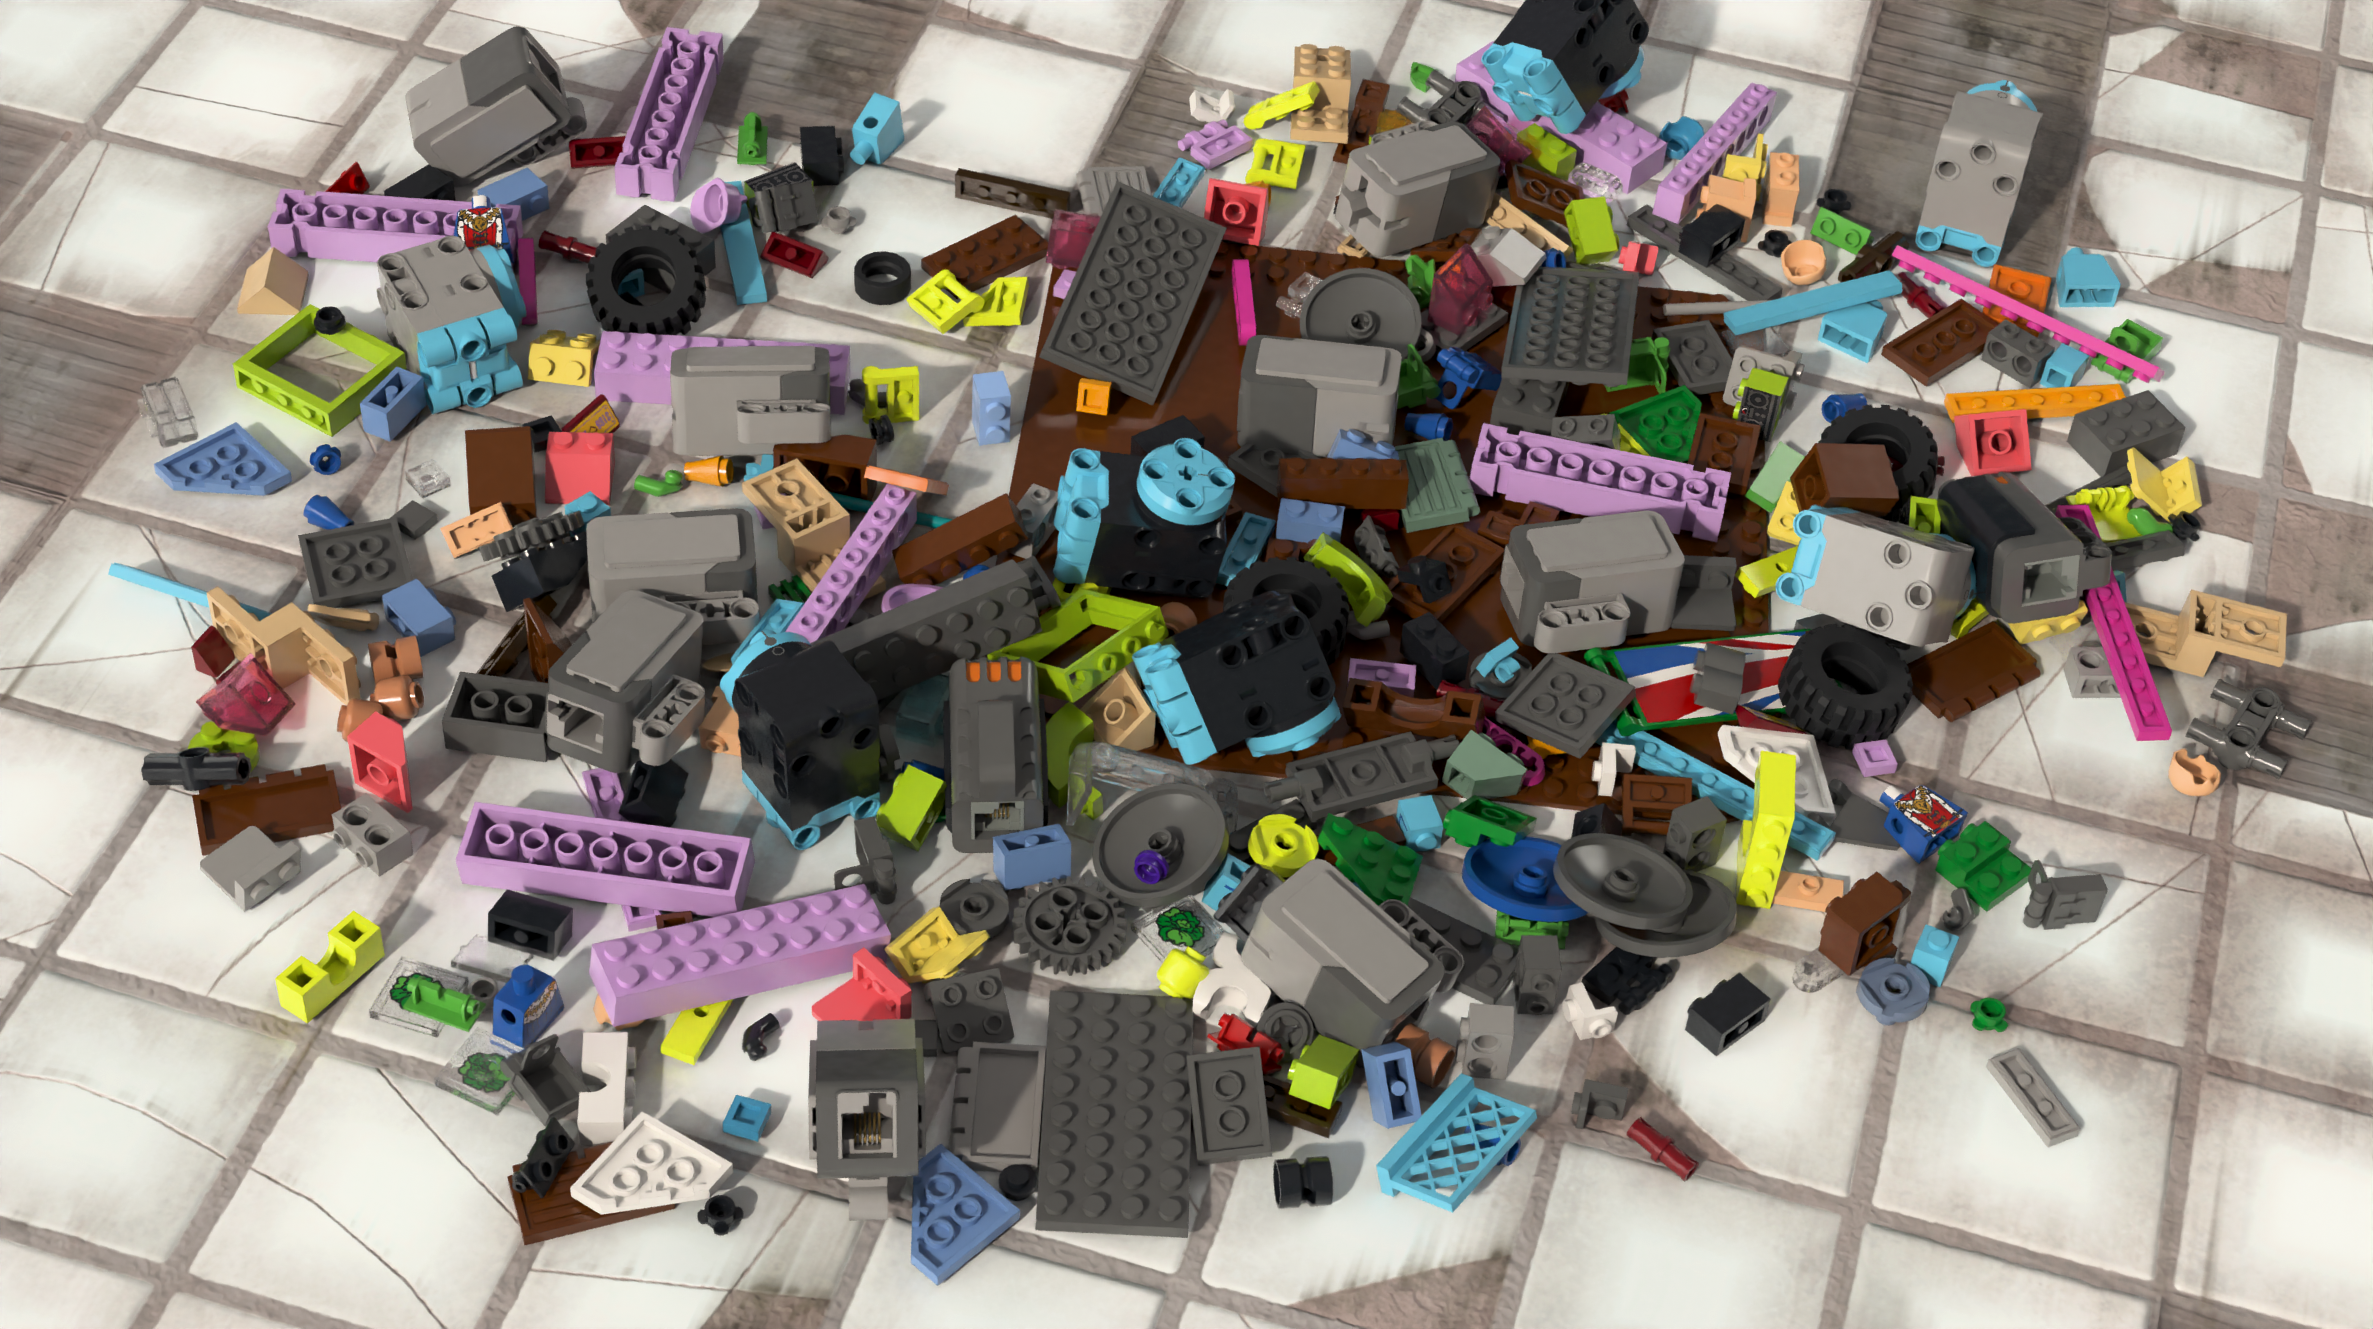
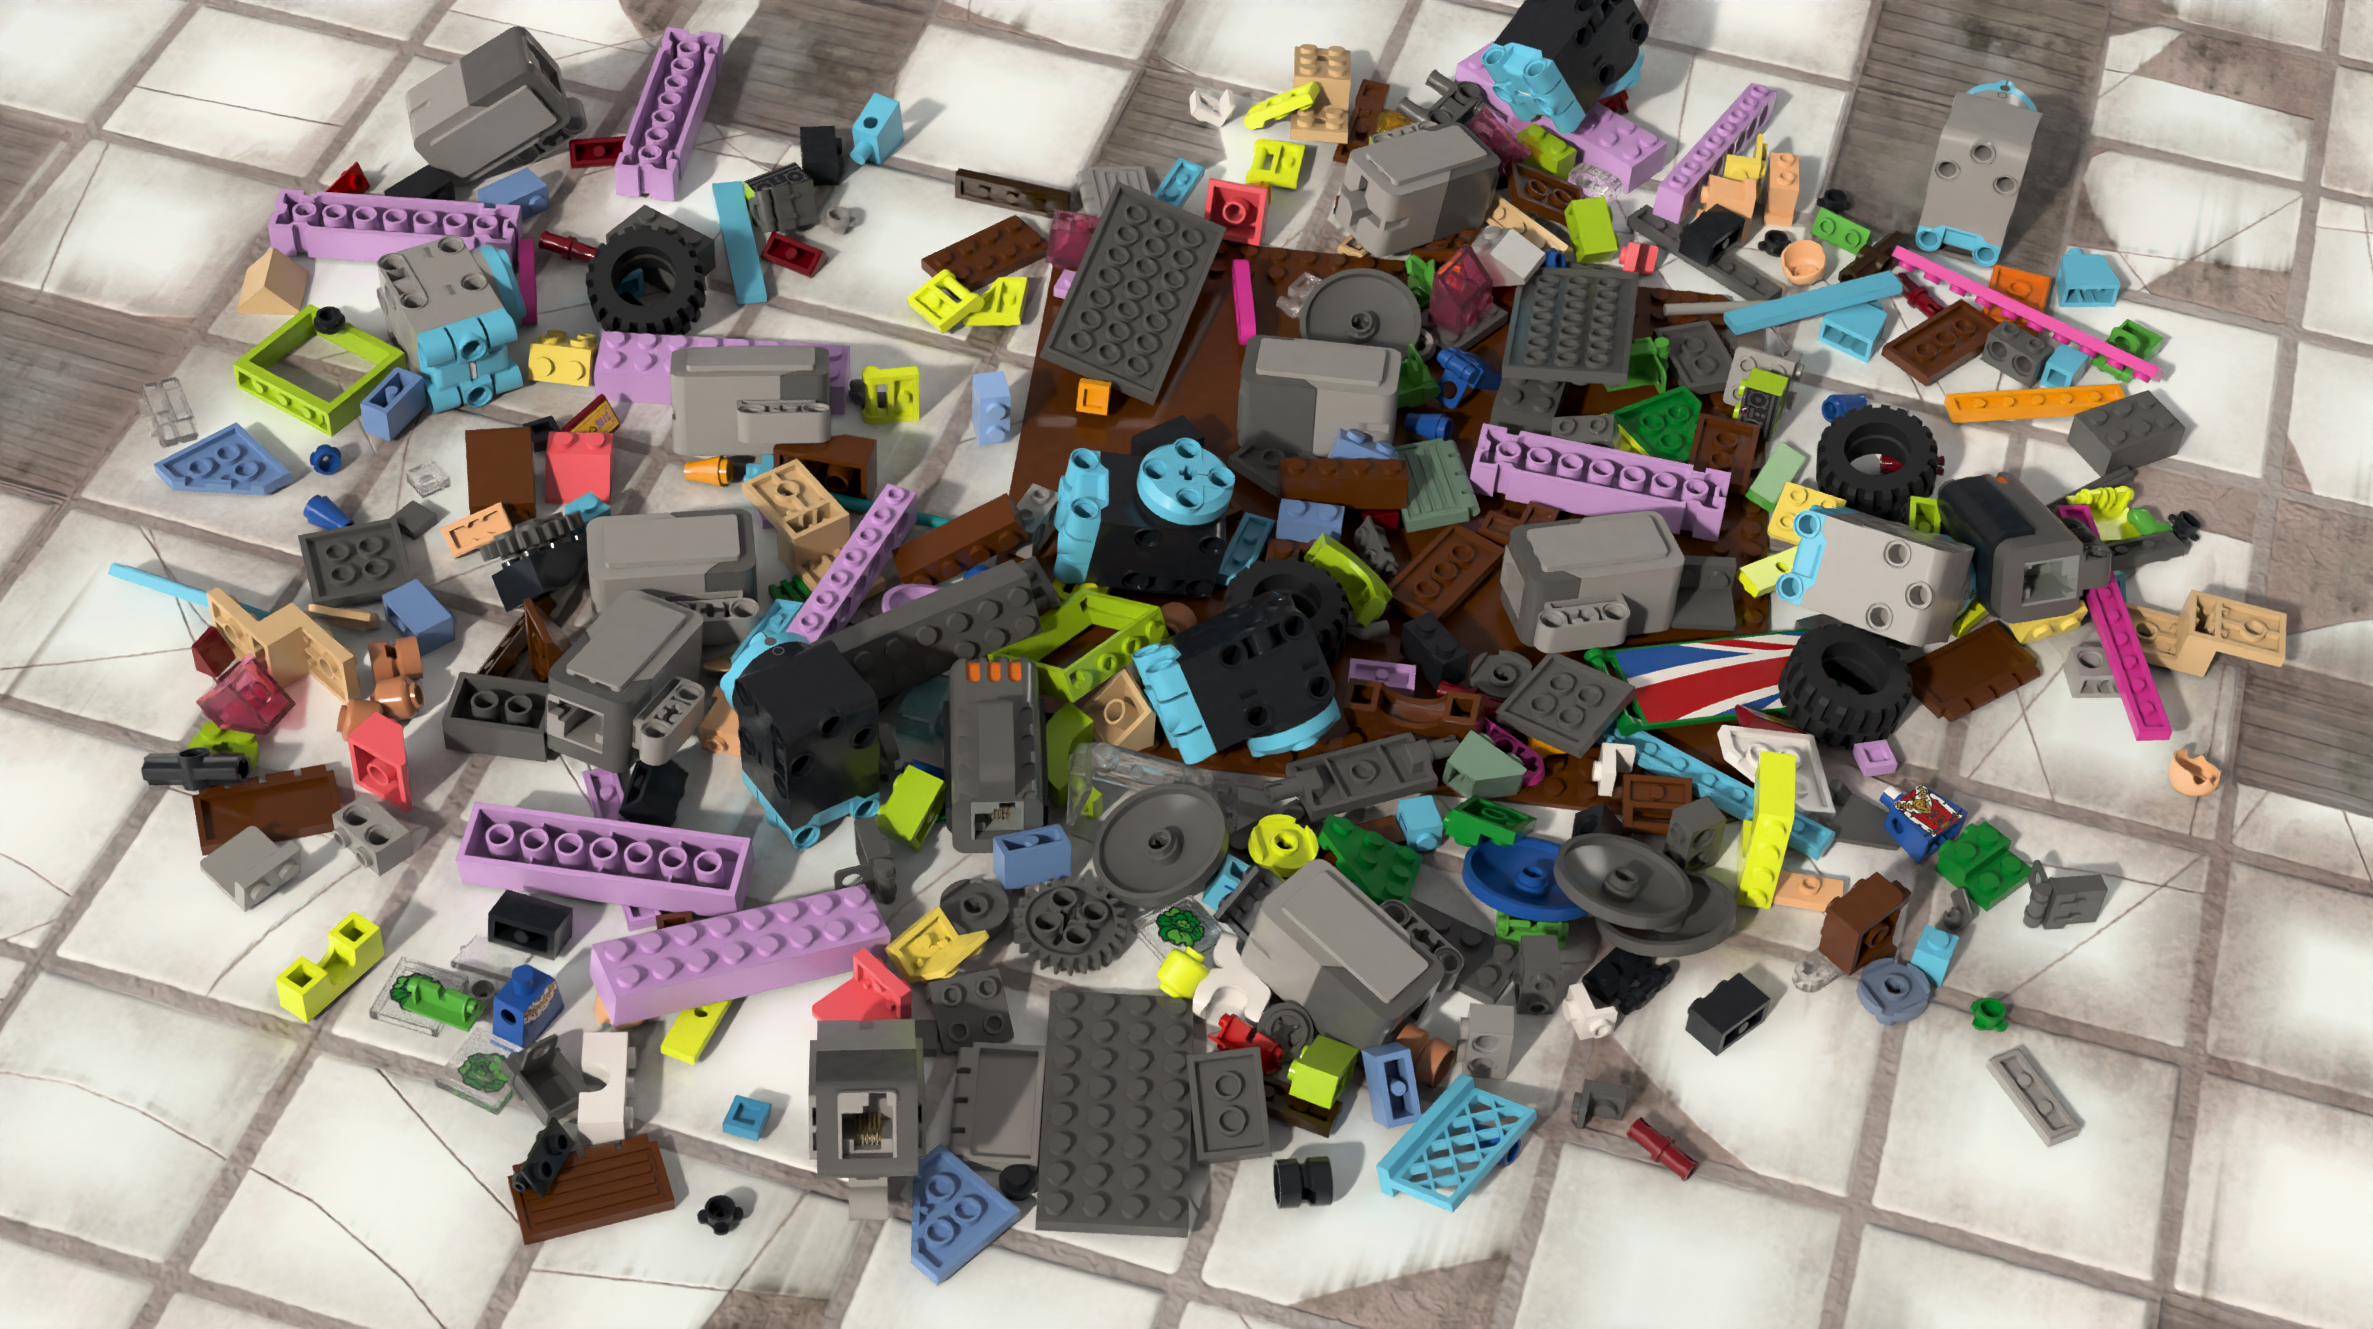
(483, 226): torso -> none
(650, 1169): white plate -> none
(658, 488): bright green arm -> none
(716, 205): lavender piece -> none
(752, 141): bright green hinge -> none
(756, 1033): black arm -> none
(881, 429): black bush -> none
(885, 292): black tyre -> none
(906, 480): orange tile -> none
(1150, 867): dark purple plate -> none
(1216, 143): lavender plate -> none
(1419, 75): bright green tile -> none
(1429, 575): black bracket -> none
(1500, 661): medium azure tile -> none
(1681, 136): dark azure hair -> none
(1718, 677): dark grey brick -> none
(1846, 477): reddish brown slope -> none
(1994, 441): coral slope -> none
(2165, 490): light yellow bracket -> none
(2241, 742): dark grey piece -> none

